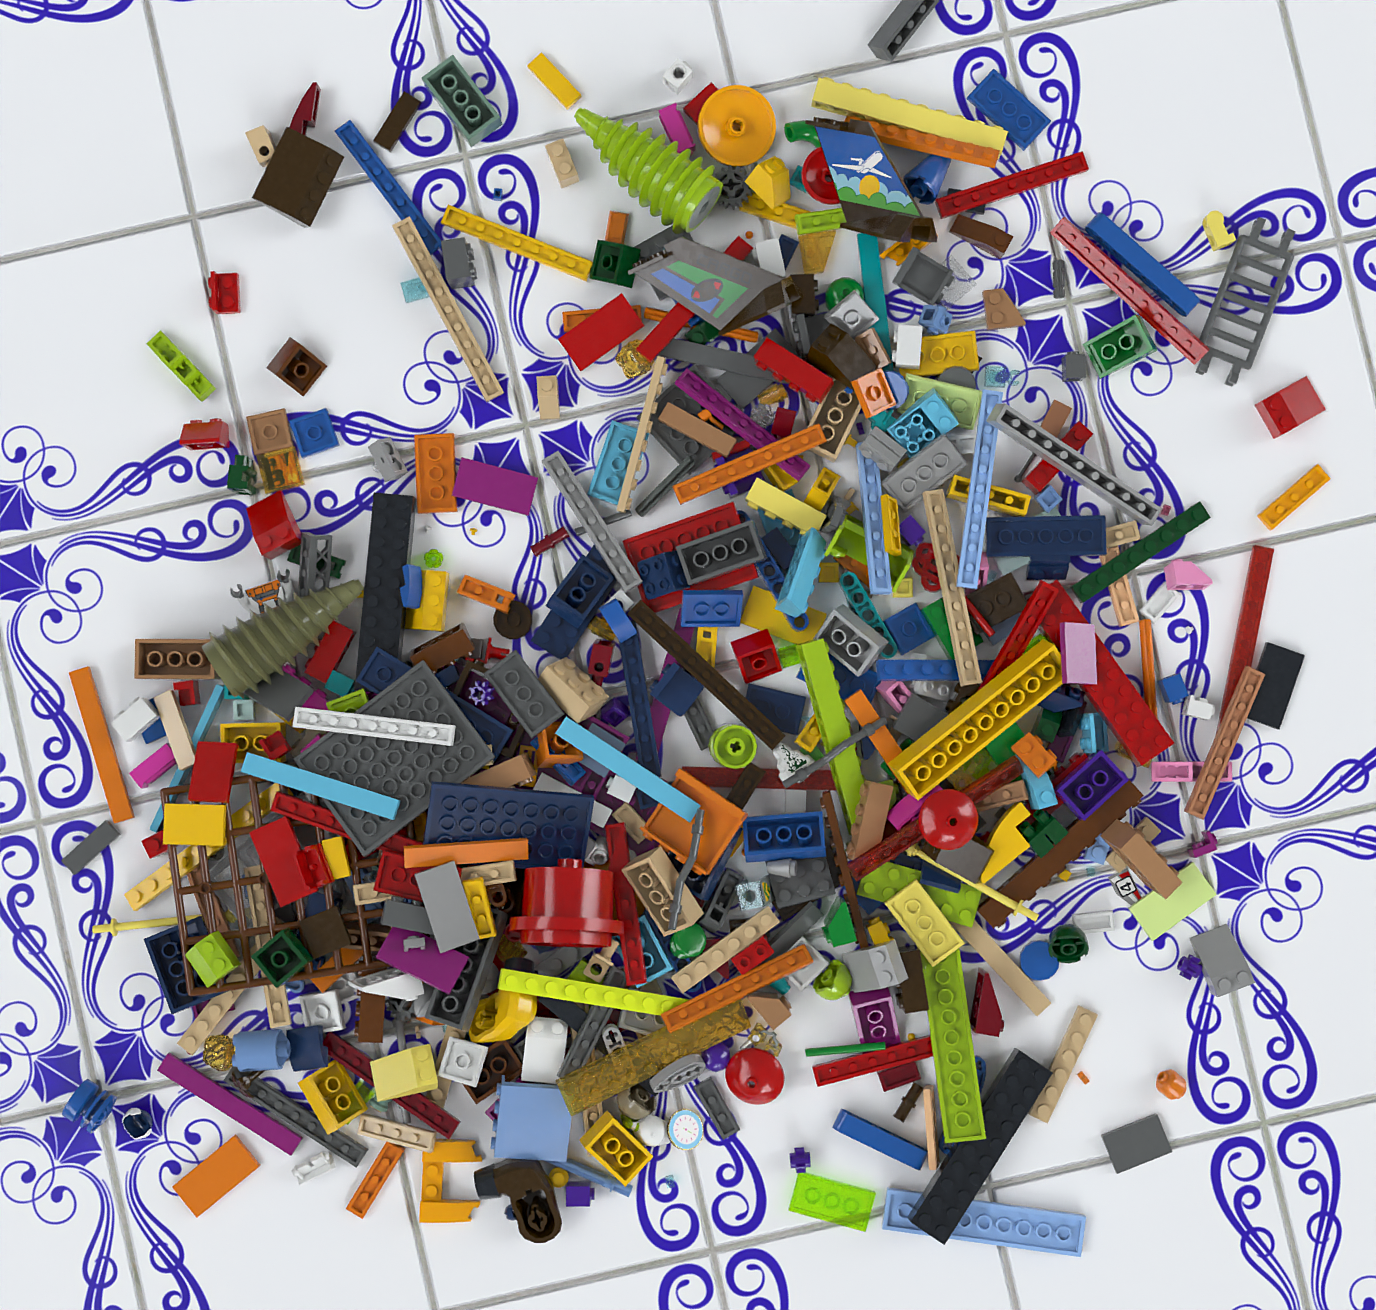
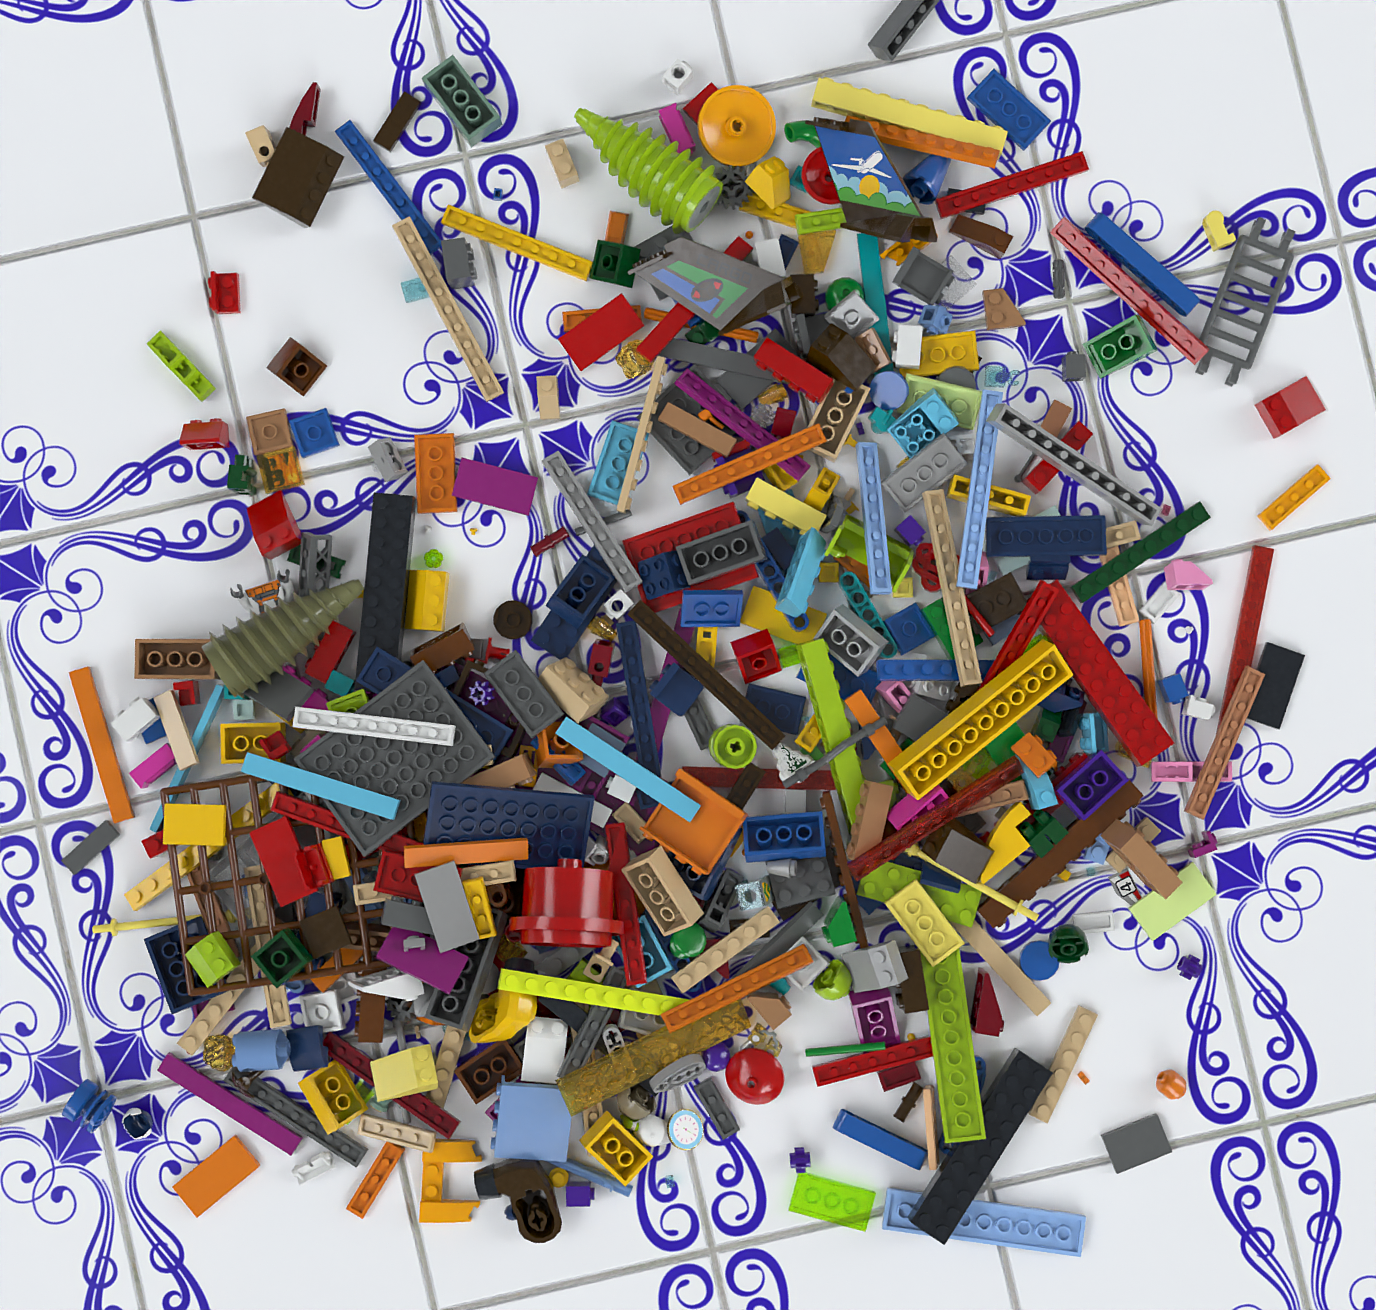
(213, 772): red tile -> none
(412, 591): blue slope -> none
(462, 1061): white tile -> none
(485, 593): orange plate -> none
(554, 81): yellow tile -> none
(618, 620): blue slope -> none
(665, 486): pearl dark grey axle -> none
(675, 907): dark grey bar -> none
(752, 954): red bracket -> none
(873, 393): orange tile -> none
(878, 931): yellow brick -> none
(882, 449): light grey brick -> none
(891, 525): yellow tile -> none
(936, 815): red dish -> none
(1048, 498): medium blue tile -> none
(1078, 653): tile -> none
(1221, 961): light grey slope -> none

